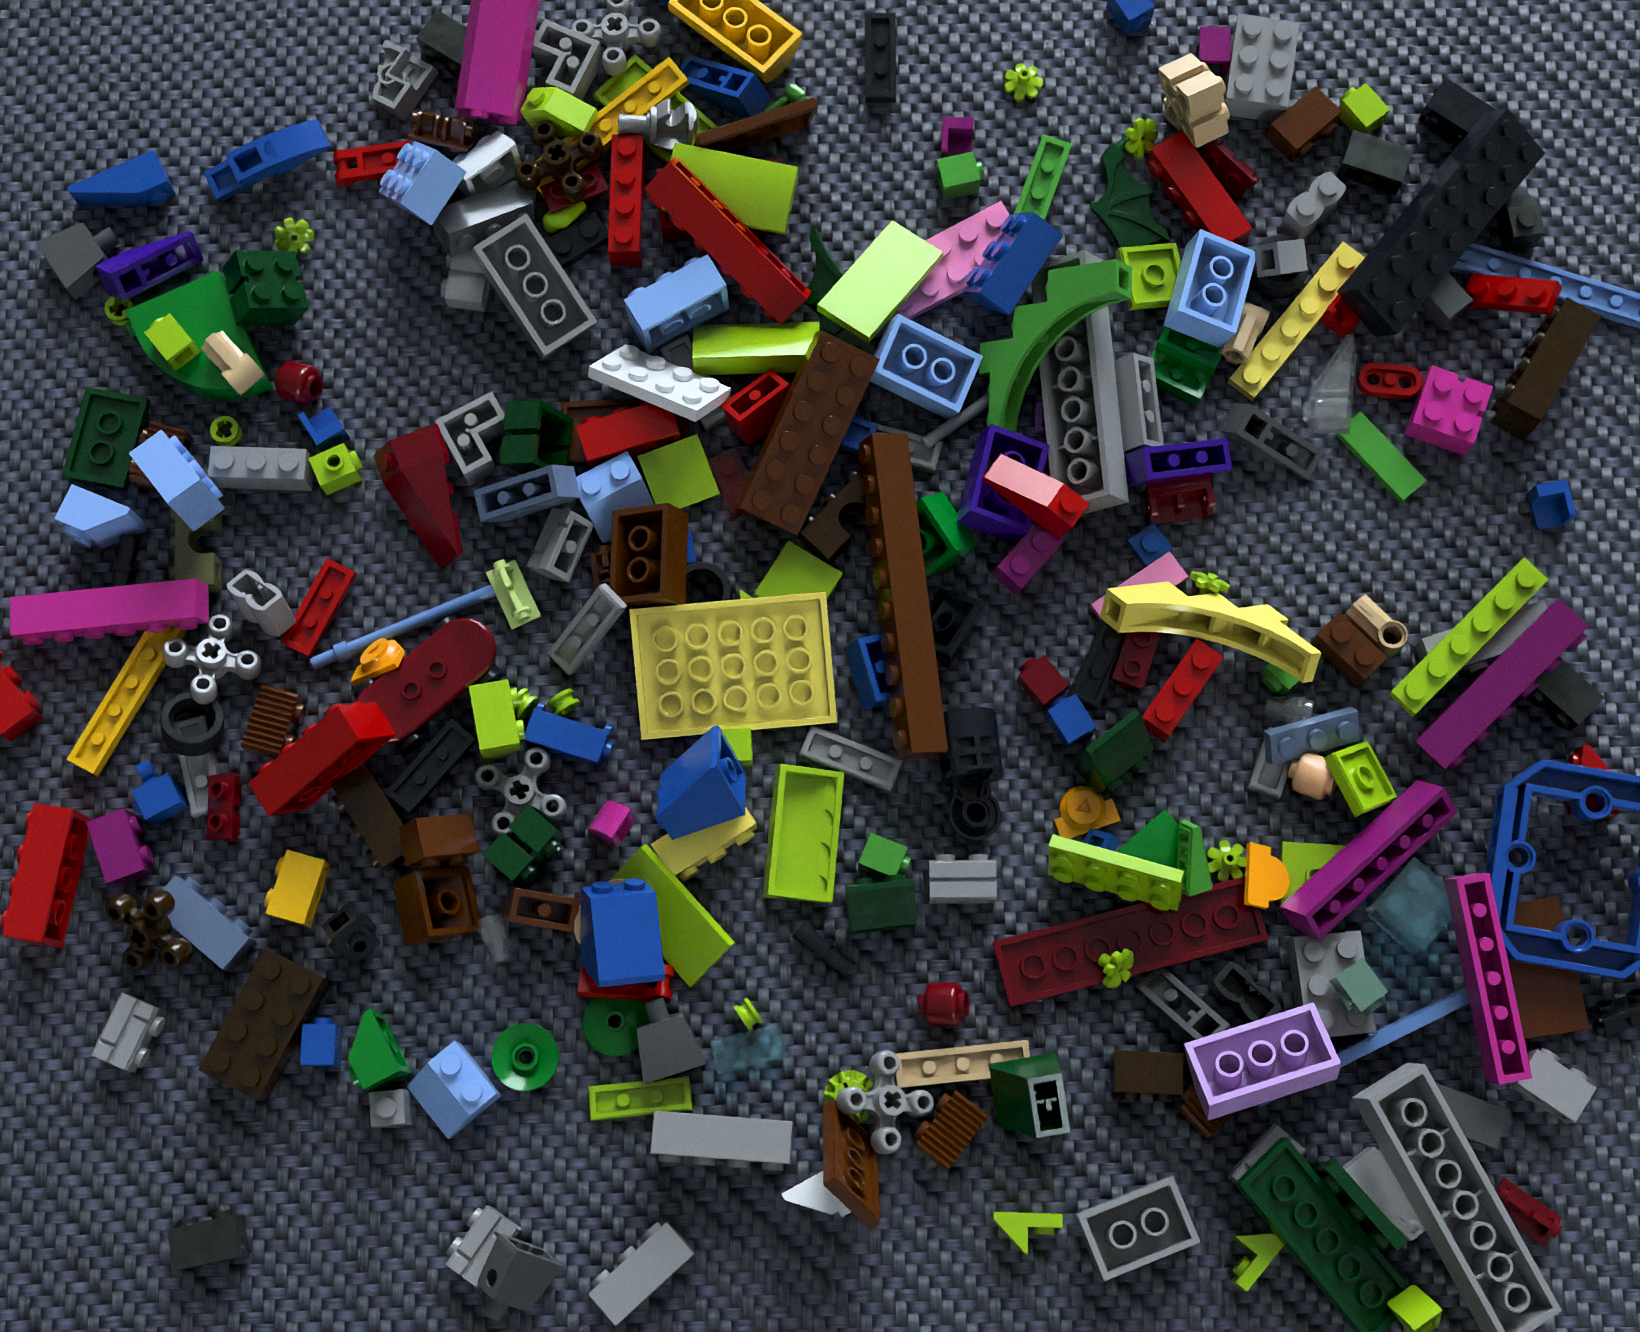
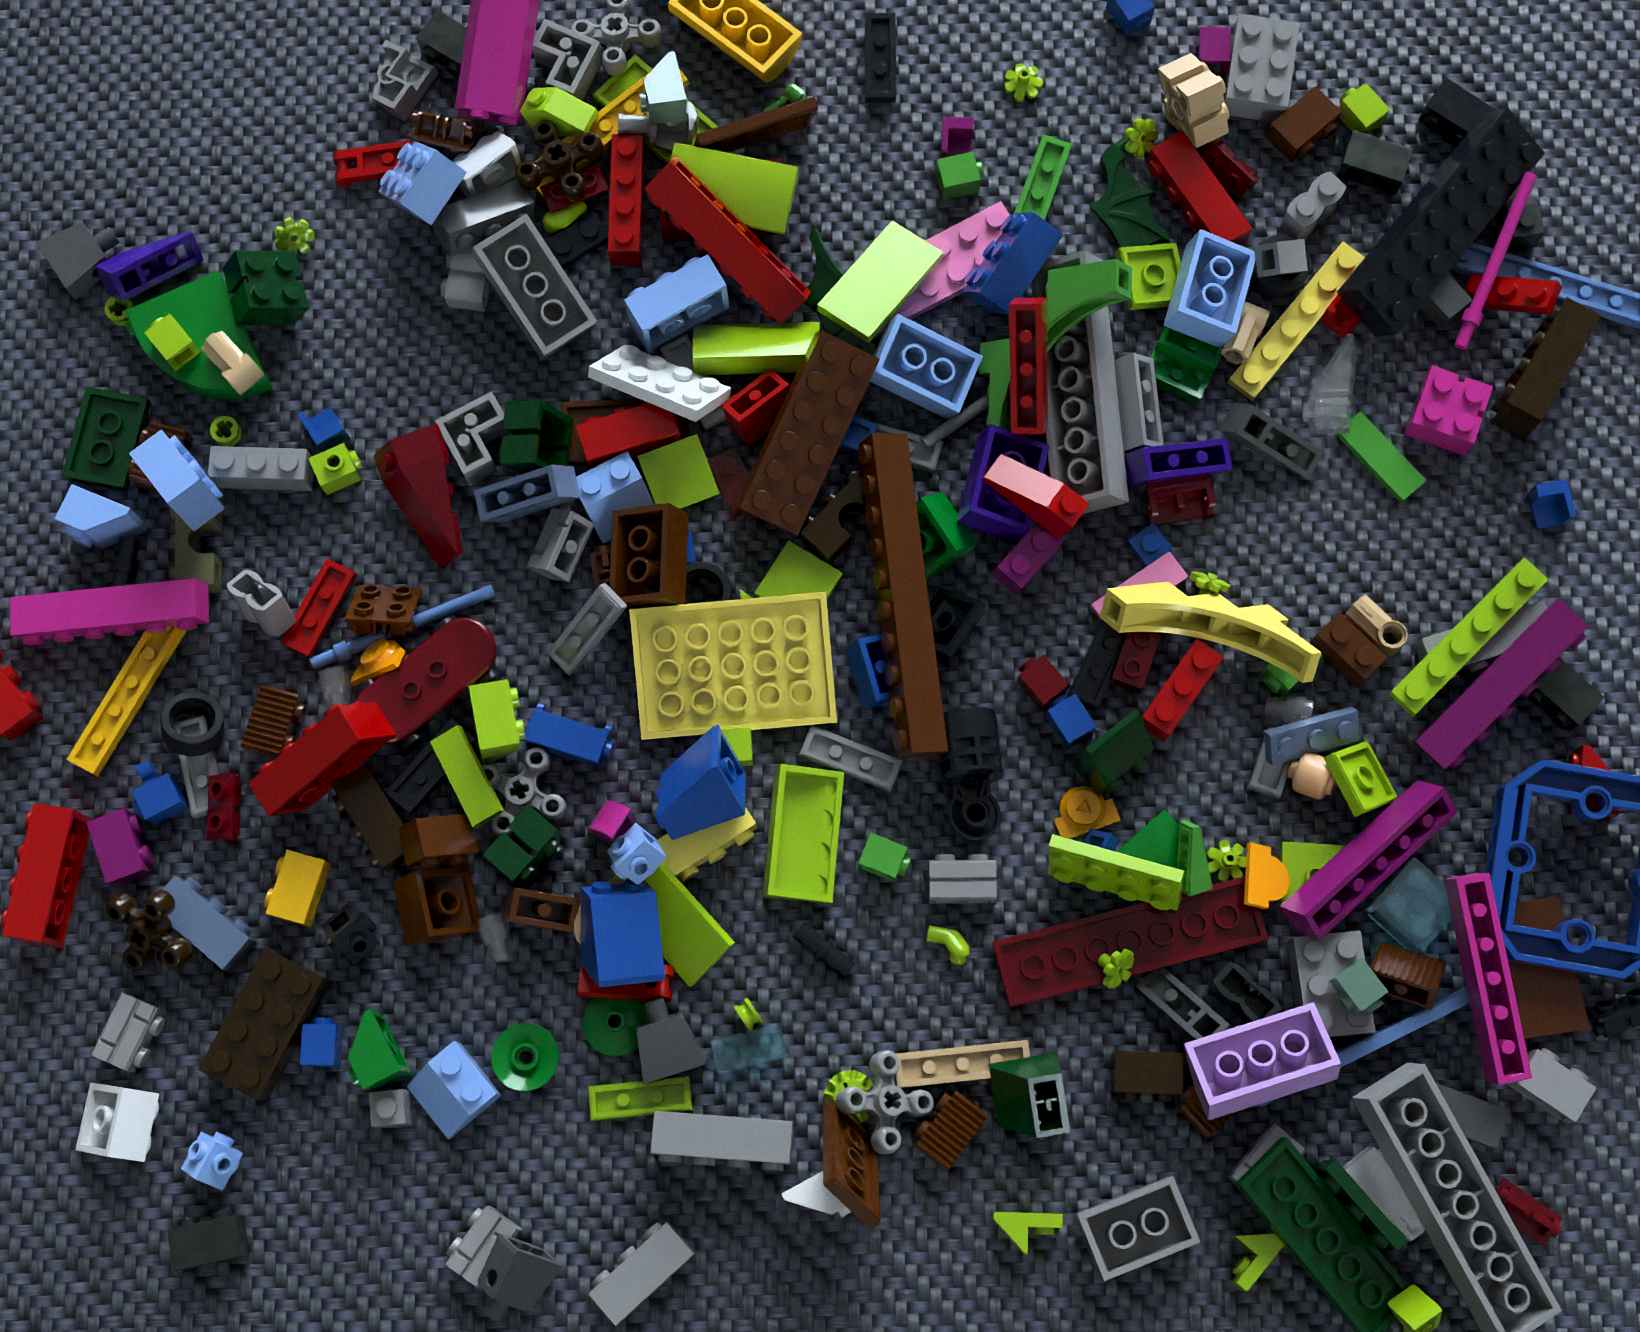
(117, 1122): none -> white slope
(131, 183): blue slope -> none
(211, 659): light grey gear -> none
(212, 1159): none -> light blue brick
(266, 156): blue slope -> none
(298, 383): dark red head -> none
(335, 685): none -> clear cone
(384, 605): none -> reddish brown hinge
(467, 776): none -> lime tile
(513, 593): yellowish green hinge -> none
(526, 703): lime bush -> none
(564, 702): lime bush -> none
(636, 855): none -> light blue brick
(664, 93): none -> slope
(725, 86): blue slope -> none
(881, 904): dark green slope -> none
(944, 1004): dark red head -> none
(952, 940): none -> lime arm
(1028, 365): none -> red brick
(1388, 380): red plate -> none
(1408, 974): none -> reddish brown brick
(1472, 316): none -> dark pink bar

